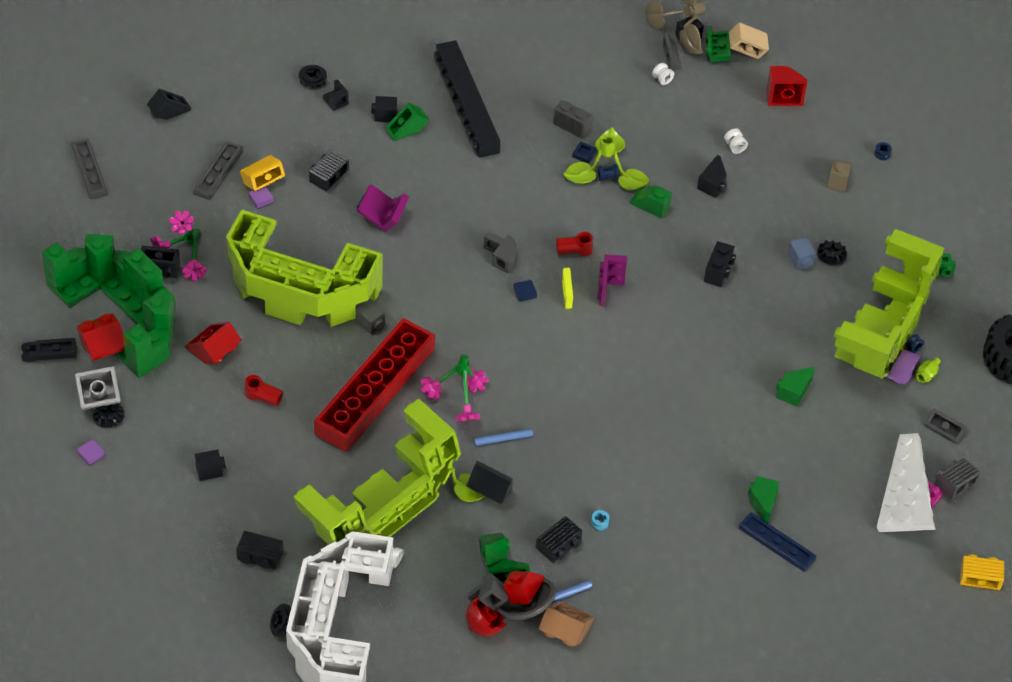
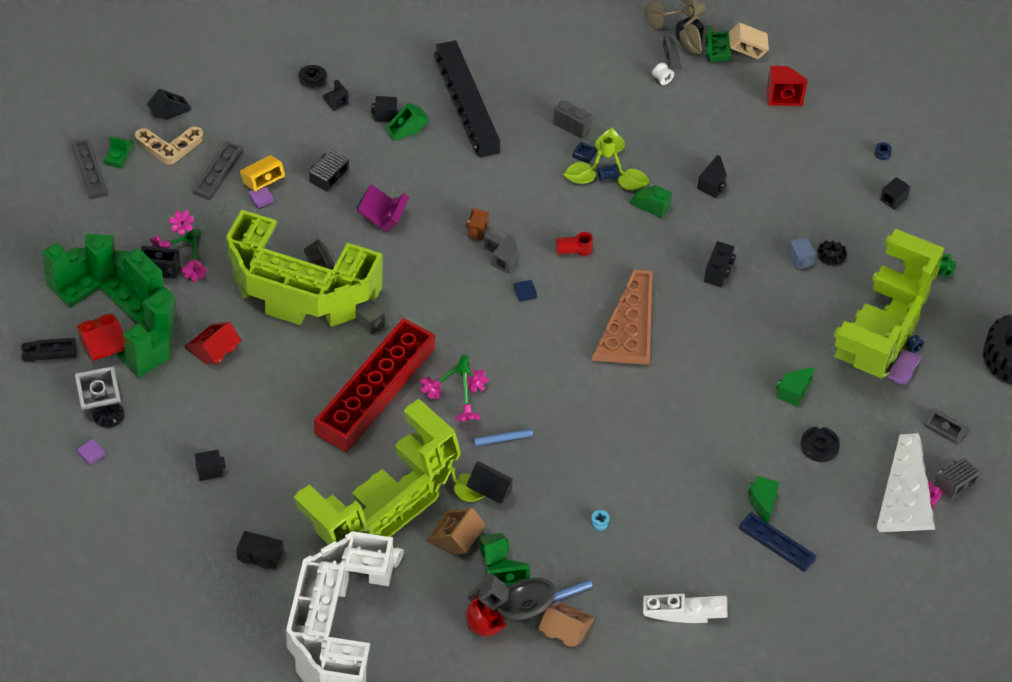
(118, 151): none -> green slope
(169, 149): none -> tan beam
(262, 391): red piece -> none
(280, 619): black gear -> none
(319, 255): none -> clear smoke slope
(457, 531): none -> medium nougat slope
(477, 223): none -> dark orange brick
(522, 586): red slope -> none
(559, 539): black brick -> none
(567, 288): neon yellow tile -> none
(613, 273): magenta bracket -> none
(629, 328): none -> nougat wing
(685, 610): none -> white slope
(736, 141): white wheel -> none
(820, 444): none -> black tile
(839, 175): dark tan slope -> none
(895, 193): none -> black brick
(927, 370): lime plant -> none
(982, 572): yellow brick -> none

